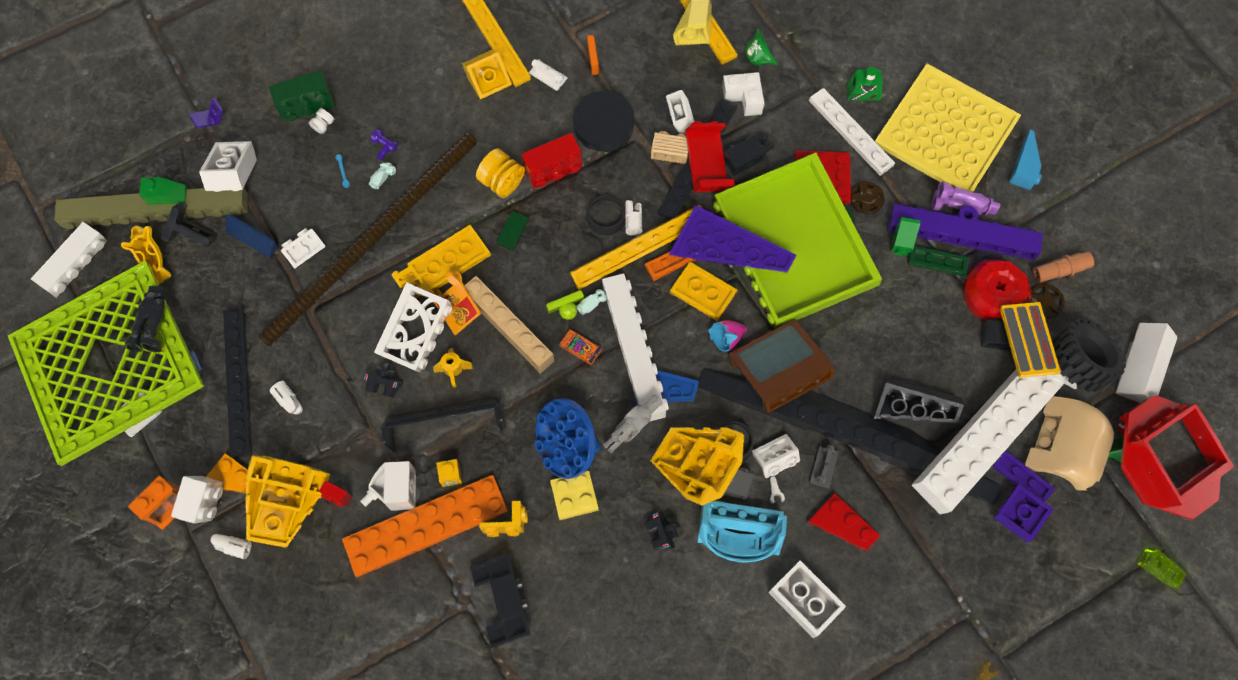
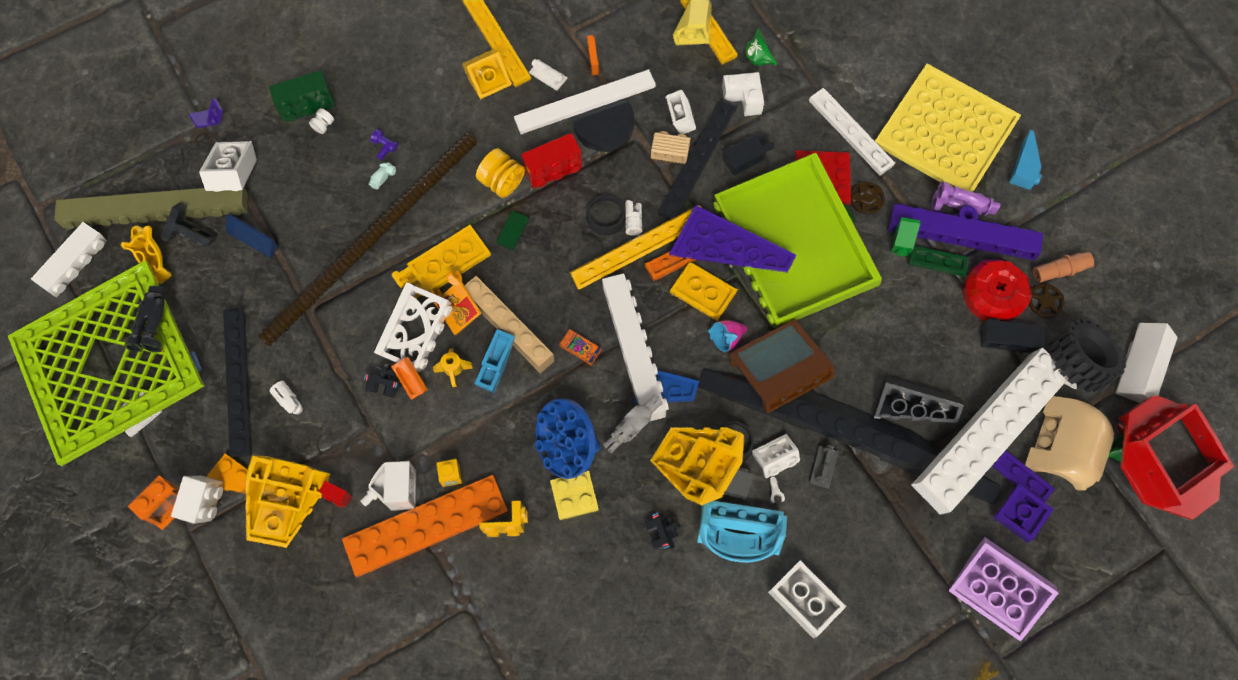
(162, 191): green slope -> none
(231, 545): white hinge -> none
(302, 248): white bracket -> none
(345, 183): dark azure hinge -> none
(409, 378): none -> orange tile
(437, 413): black piece -> none
(495, 361): none -> dark azure slope
(507, 598): black bracket -> none
(566, 305): lime tile -> none
(584, 101): none -> white tile
(590, 302): light aqua arm -> none
(707, 157): red panel -> none
(840, 520): red wing -> none
(865, 85): green torso -> none
(1003, 589): none -> lavender slope
(1029, 340): tile -> none
(1150, 561): clear neon green slope -> none

